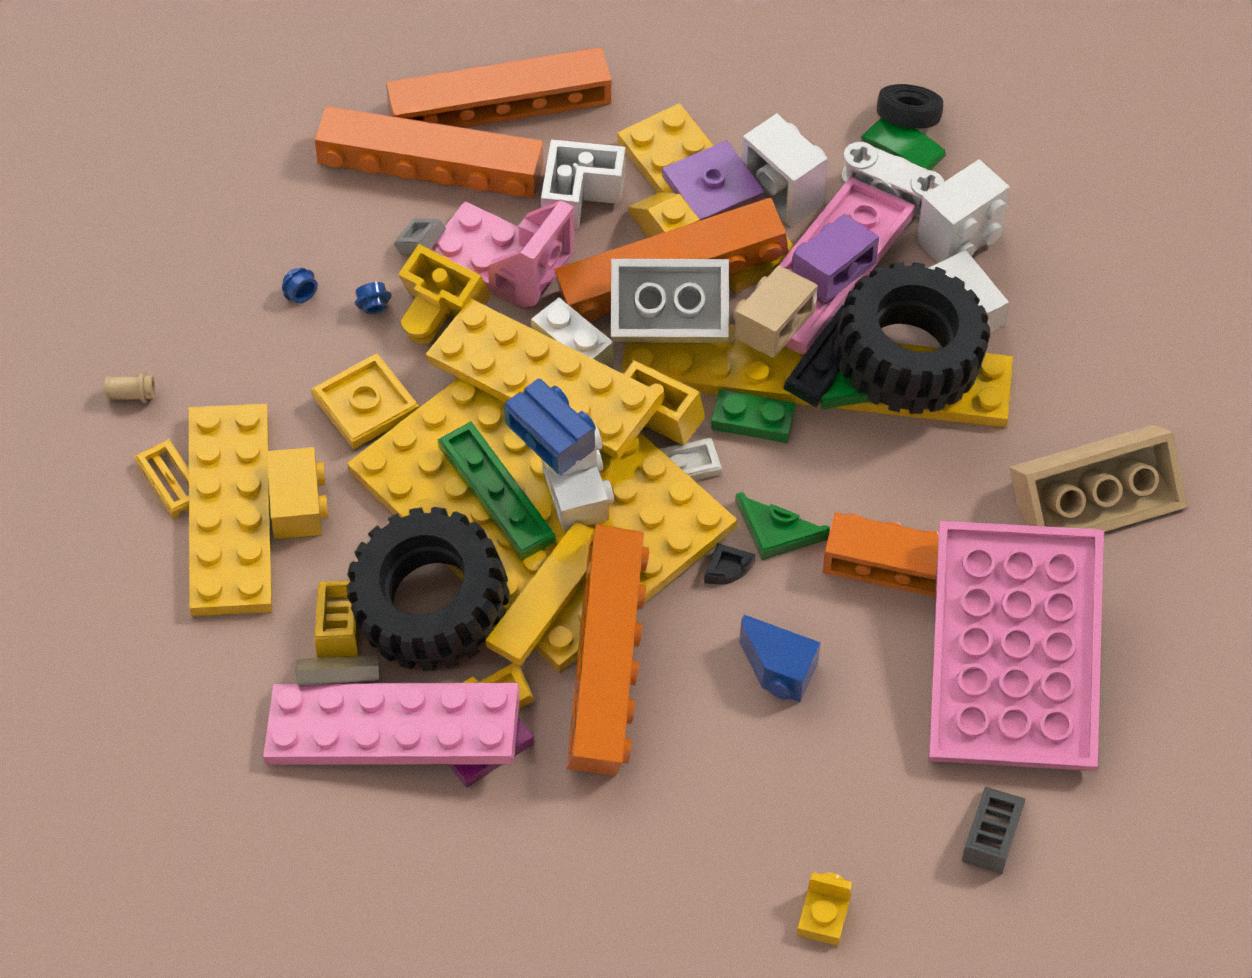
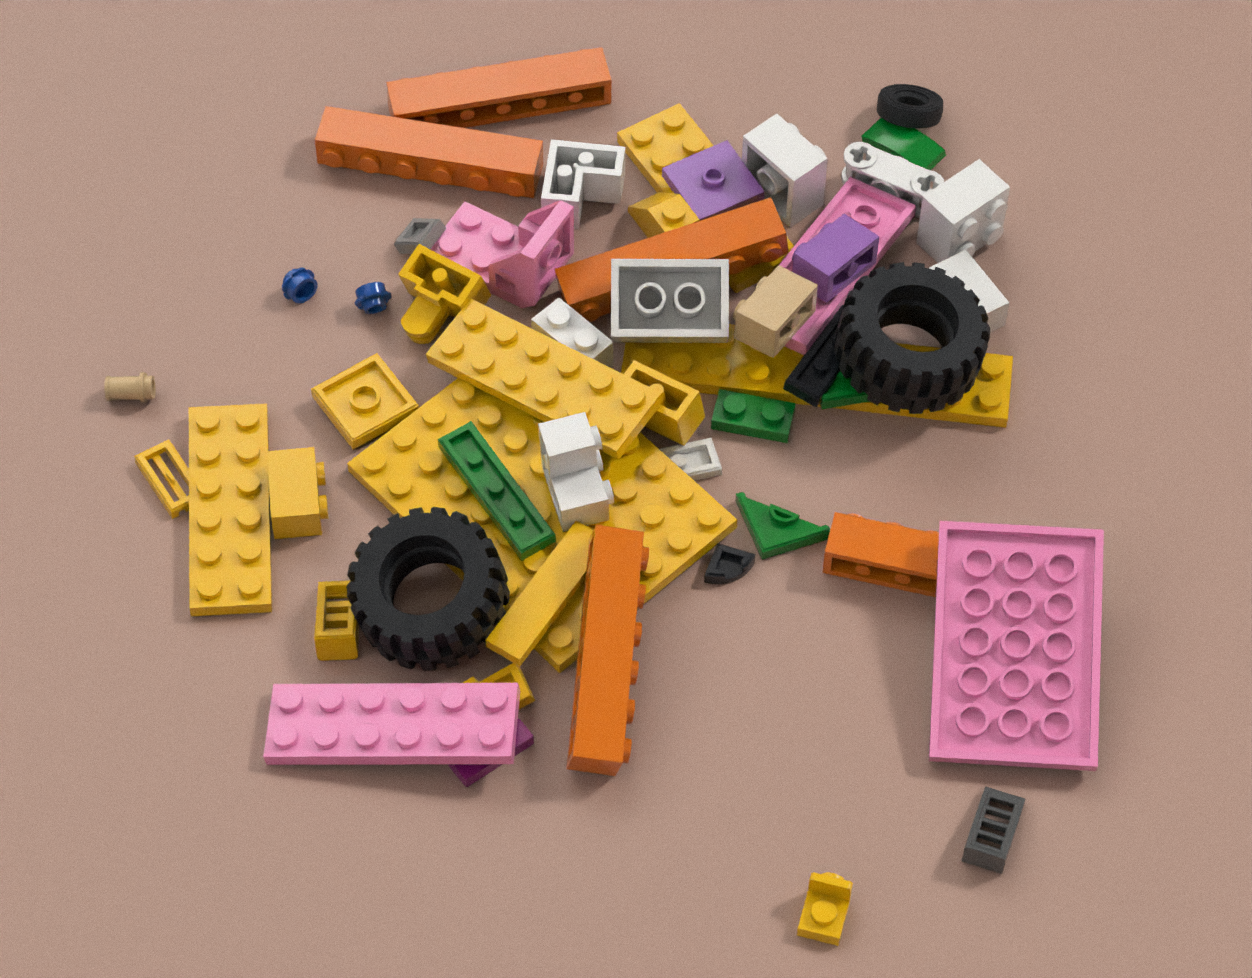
(337, 670): dark tan tile -> none
(550, 425): blue brick -> none
(779, 657): blue slope -> none
(1103, 482): tan slope -> none

